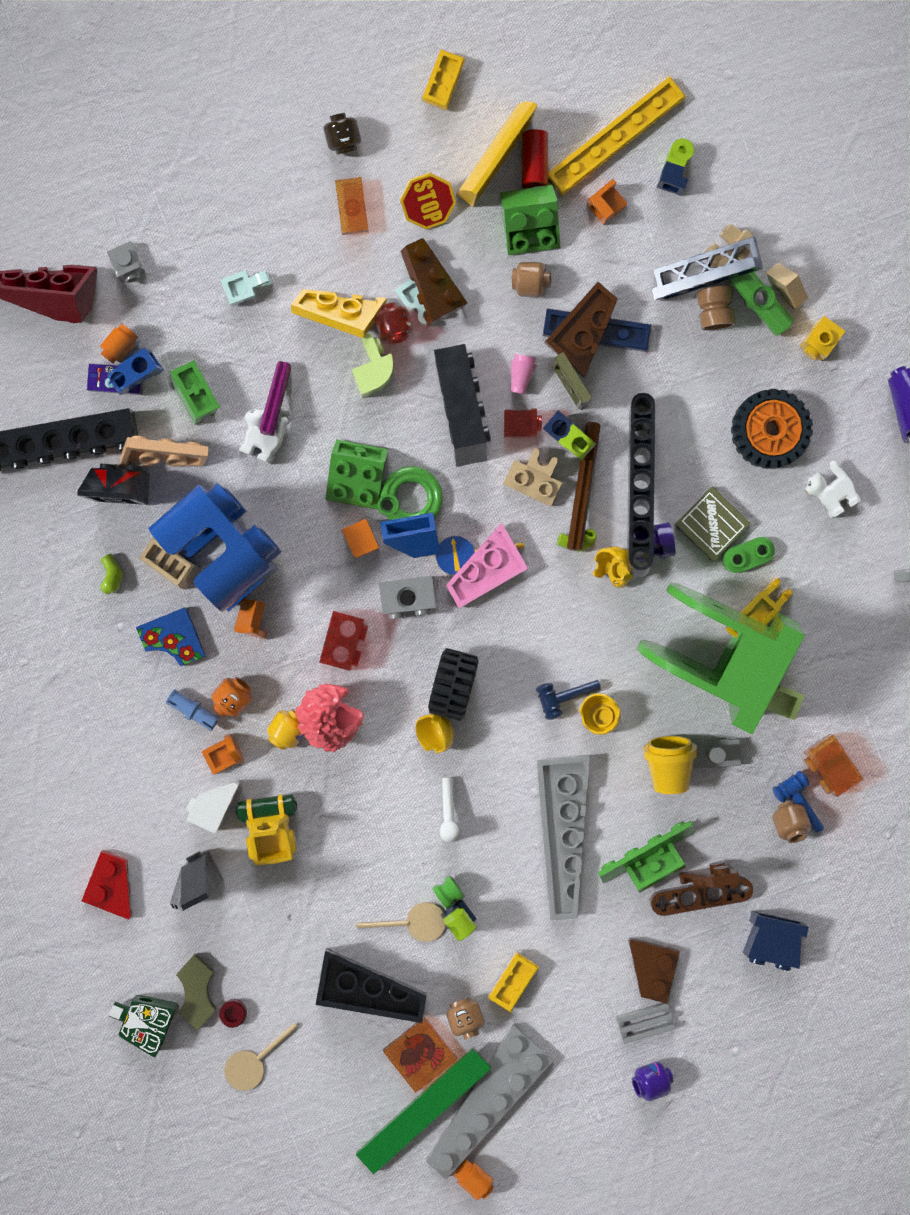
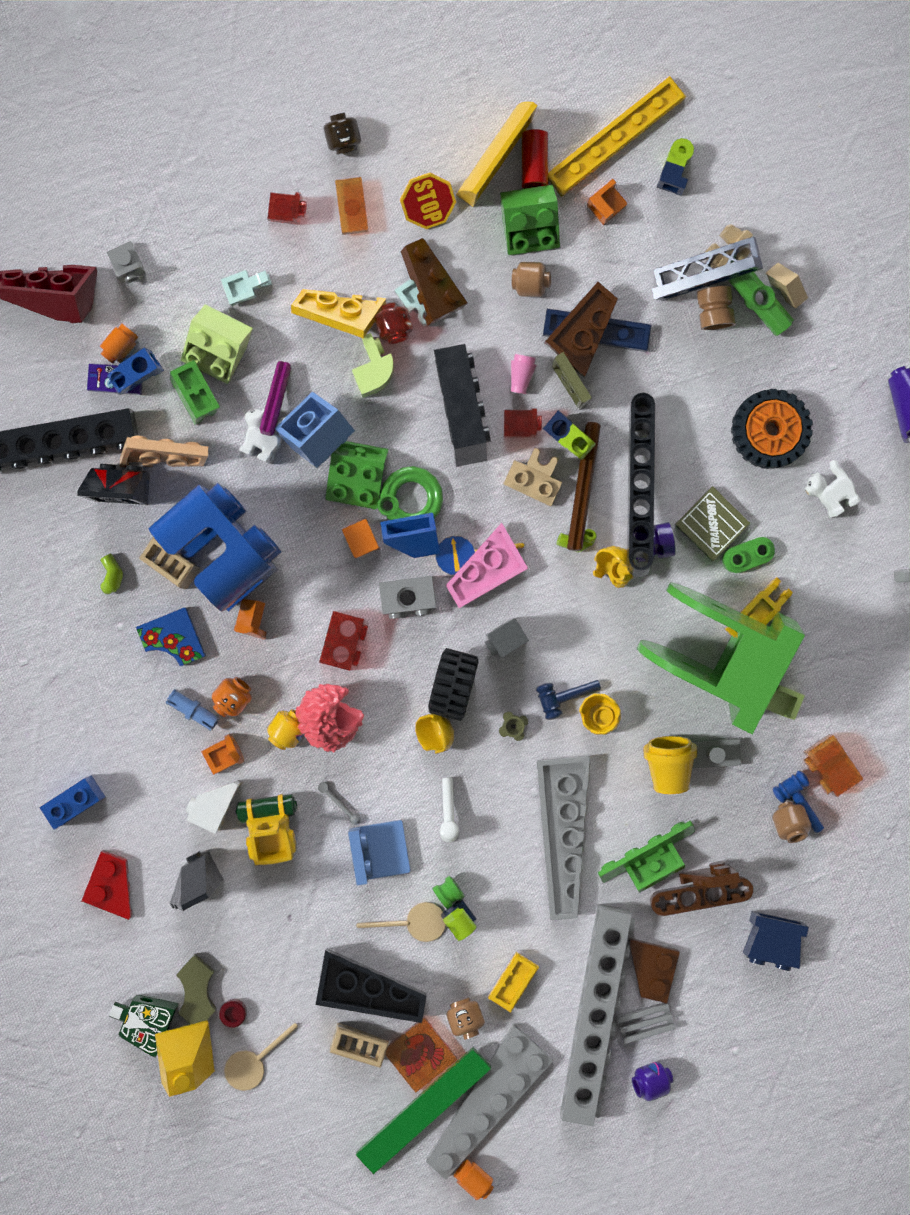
(72, 802): none -> blue brick
(184, 1057): none -> yellow slope
(216, 343): none -> yellowish green slope
(286, 208): none -> clear red bracket
(314, 429): none -> medium blue brick
(323, 787): none -> light grey hinge
(362, 1036): none -> tan slope
(378, 851): none -> medium blue bracket
(443, 79): yellow plate -> none
(506, 638): none -> dark grey brick
(510, 719): none -> olive plate
(587, 1109): none -> light grey brick
(822, 339): yellow brick -> none

